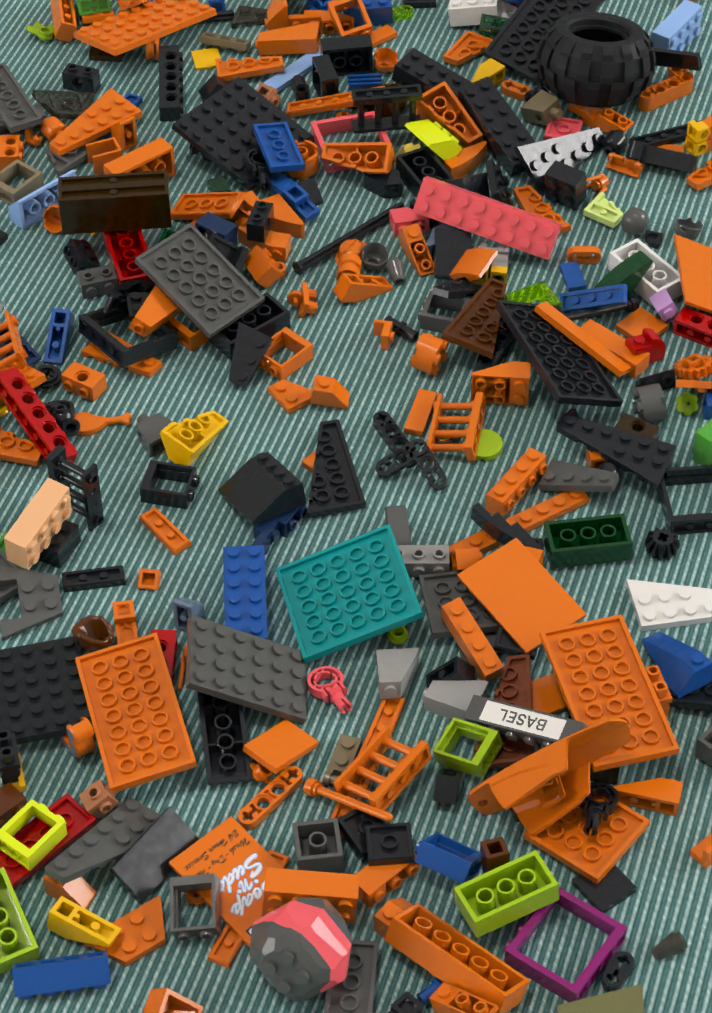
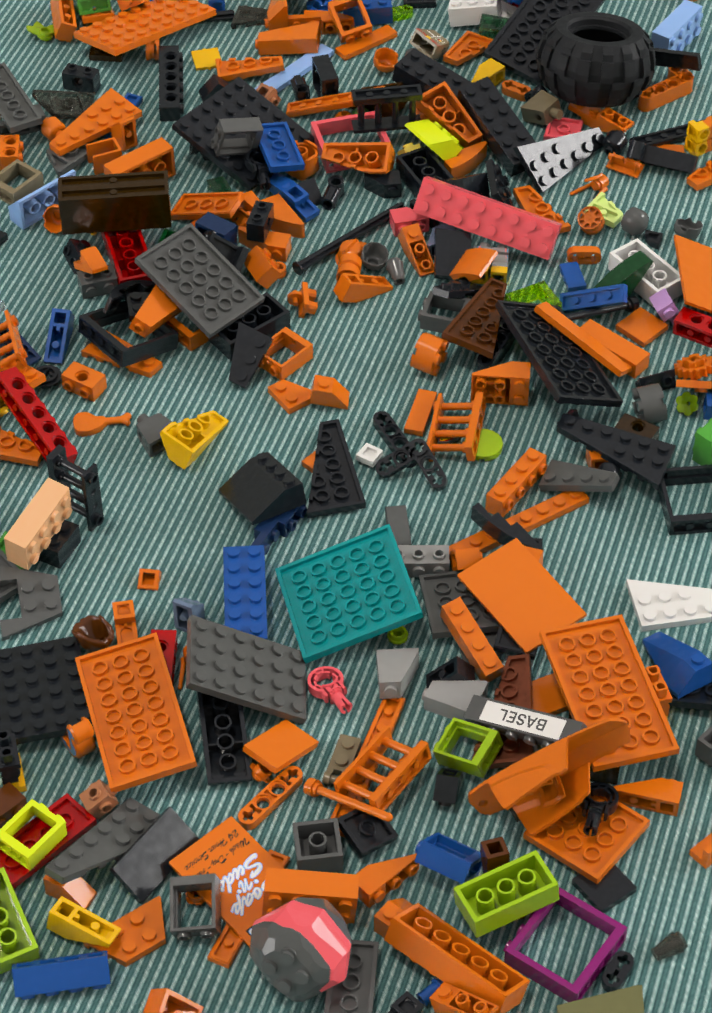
(32, 140): orange arm -> none
(64, 414): black piece -> none
(91, 261): none -> orange slope
(93, 578): black tile -> none
(165, 531): orange tile -> none
(173, 472): black window -> none
(224, 42): dark tan plate -> none
(237, 146): none -> dark grey window
(333, 192): none -> black piece
(349, 54): black brick -> none
(358, 81): blue tile -> none
(369, 455): none -> white plate
(384, 329): orange bracket -> none
(389, 844): black tile -> none
(402, 329): black pin -> none
(429, 43): none -> dark tan torso
(565, 185): black brick -> none
(587, 540): dark green brick -> none
(591, 220): none -> orange wheel
(647, 342): red brick -> none
(662, 543): black gear -> none

